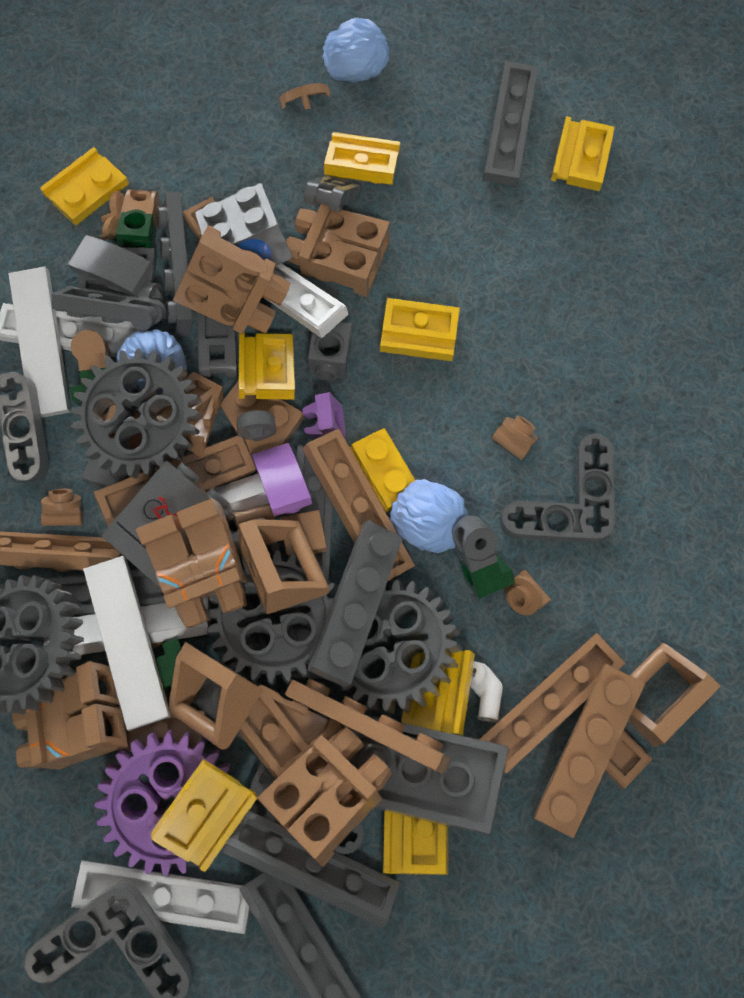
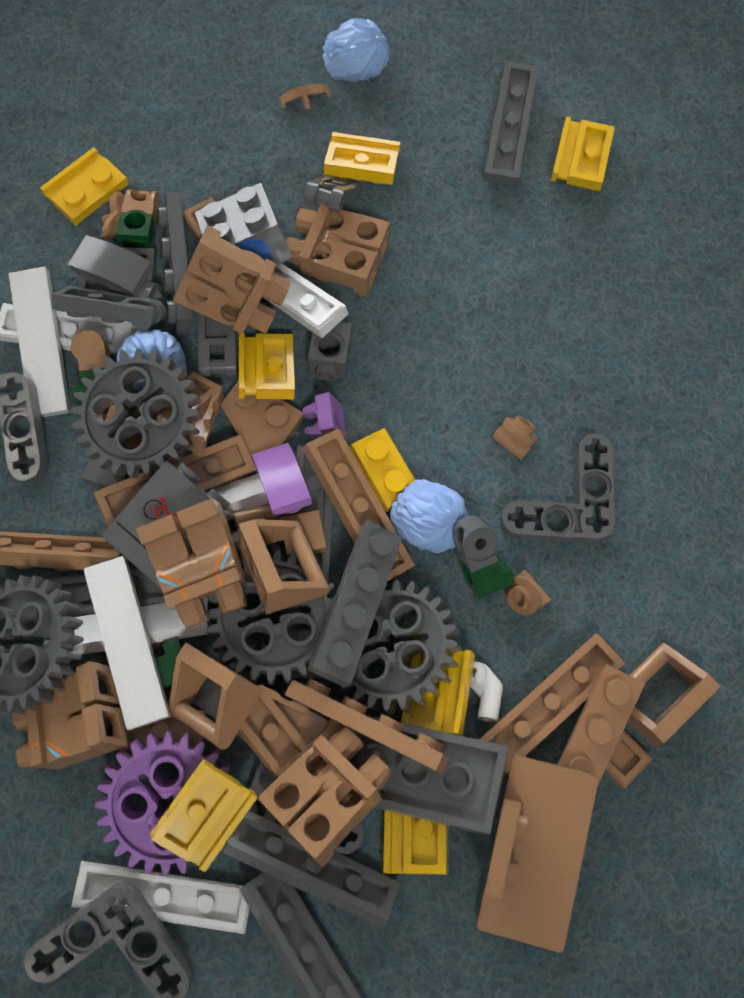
(62, 508): medium nougat plate -> none
(256, 425): dark grey tile -> none
(419, 329): yellow plate -> none
(538, 853): none -> medium nougat bracket

